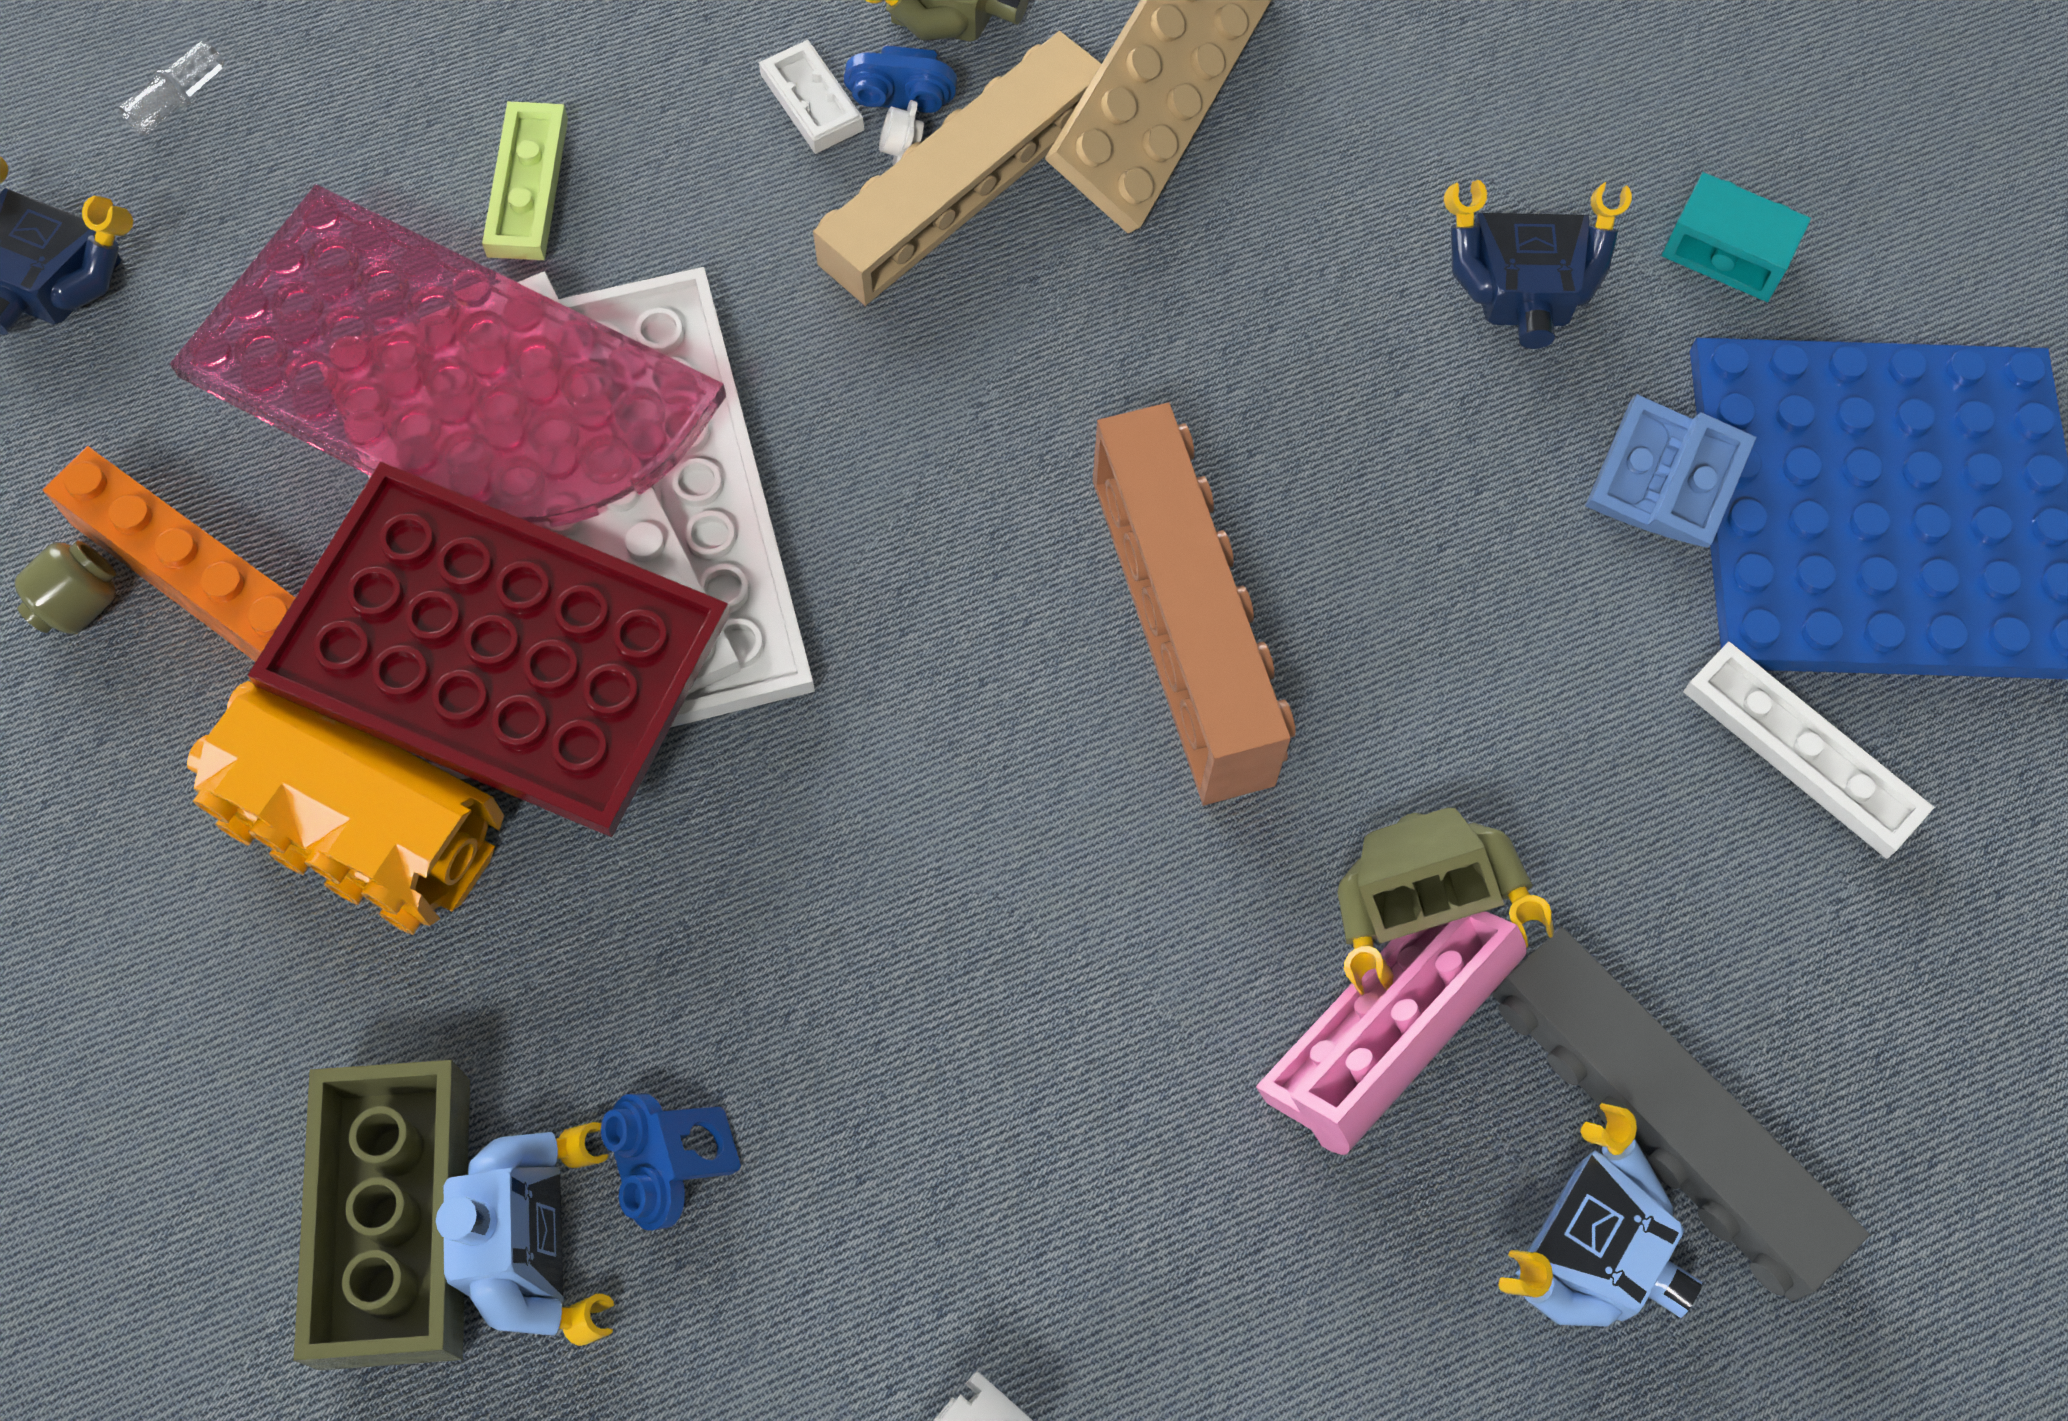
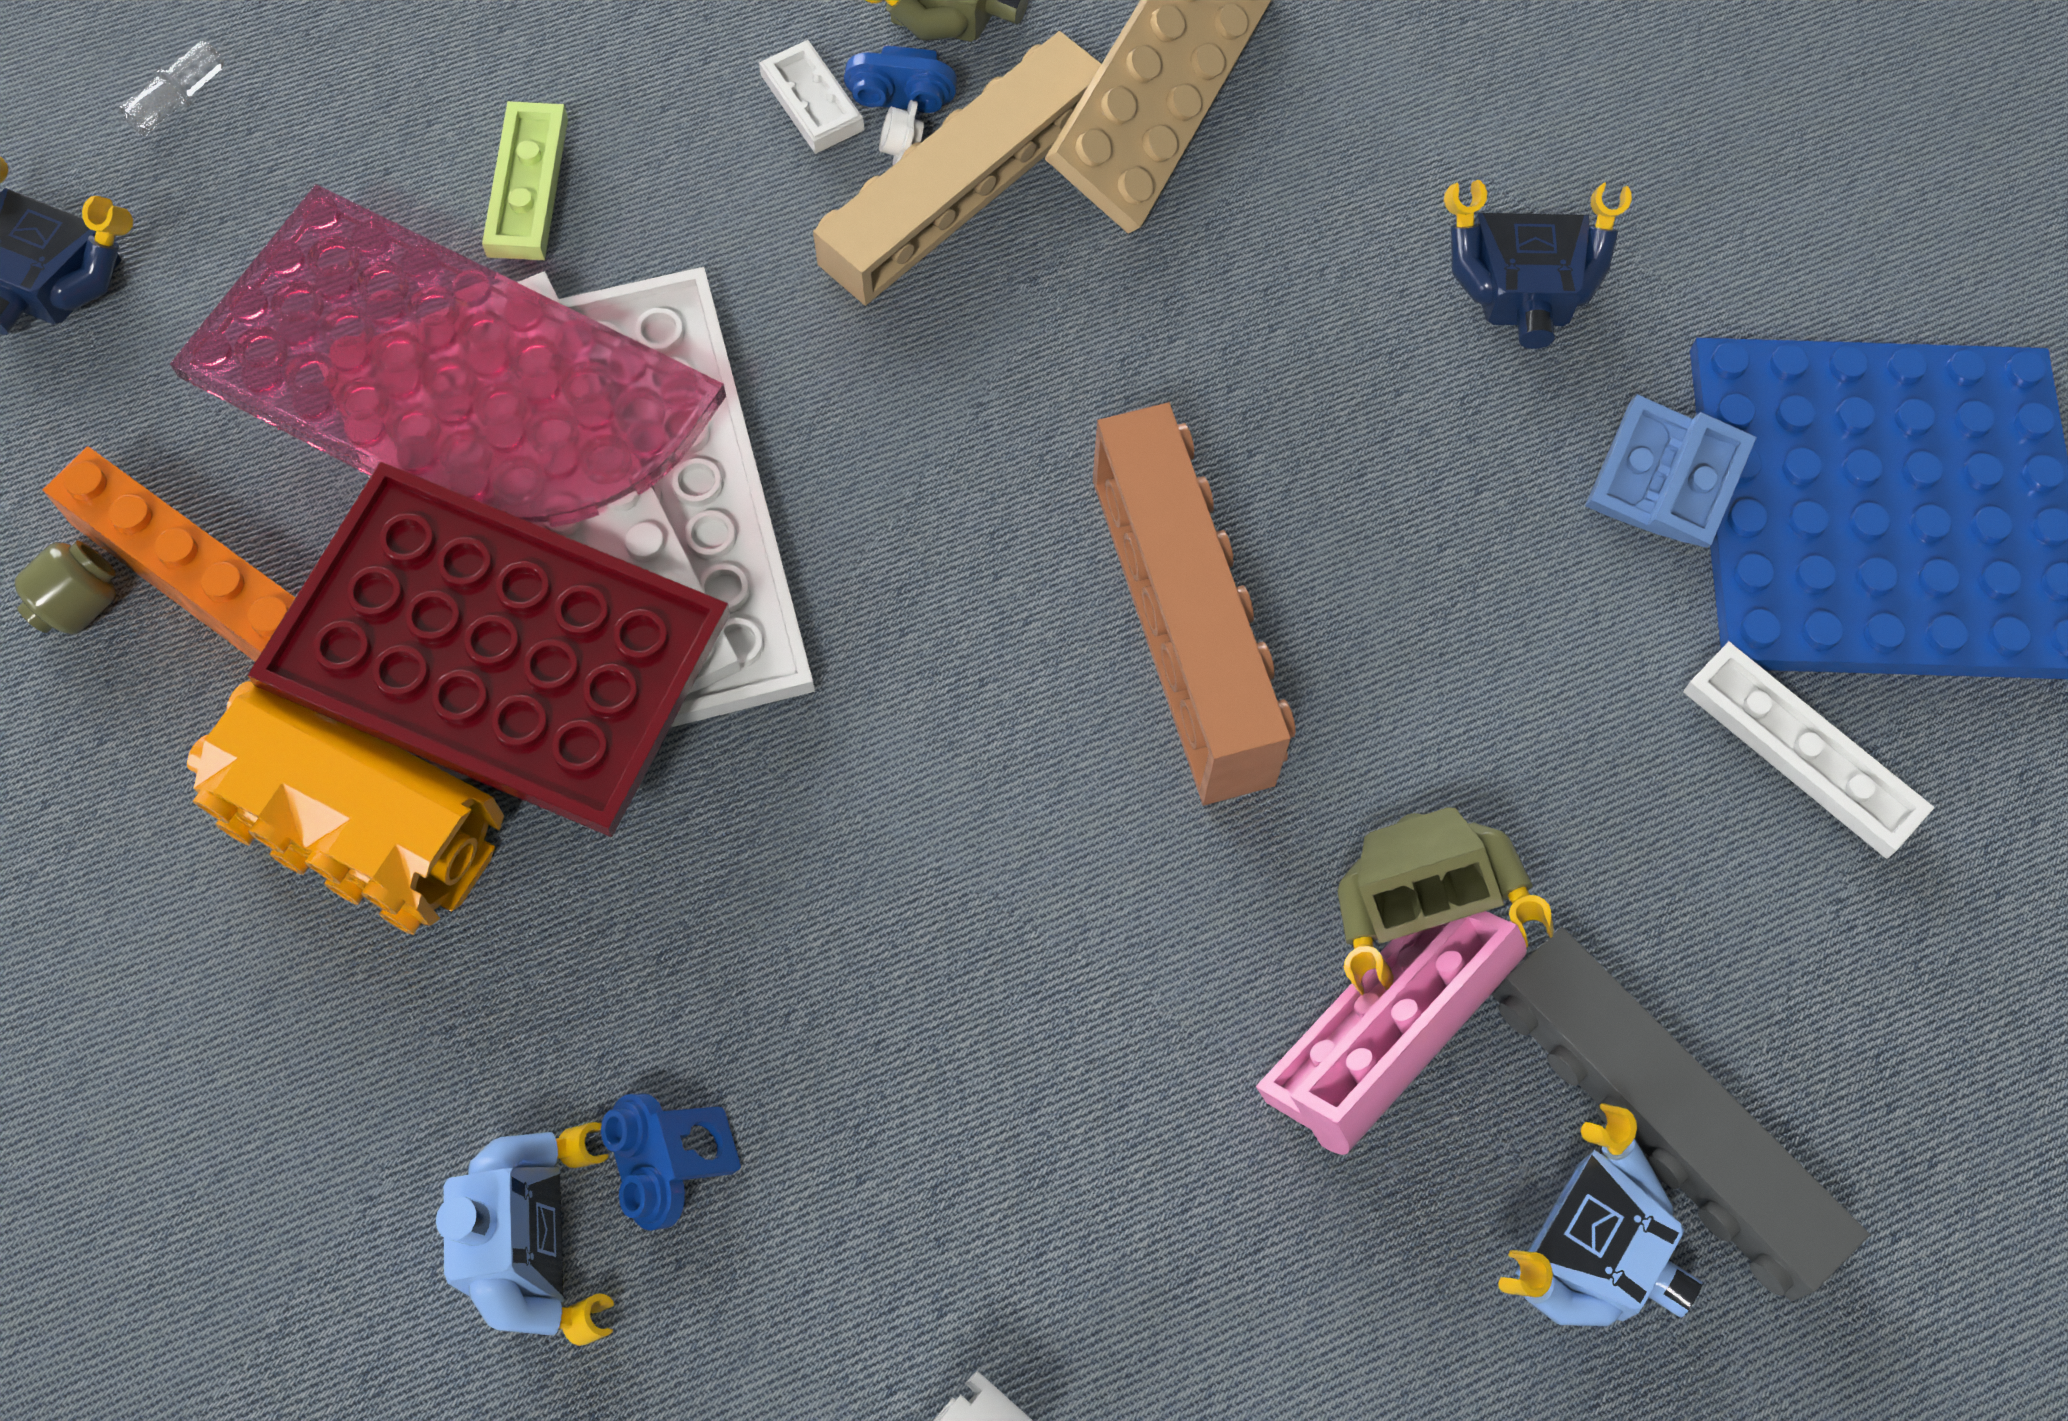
(370, 1205): olive brick -> none
(1736, 237): teal brick -> none

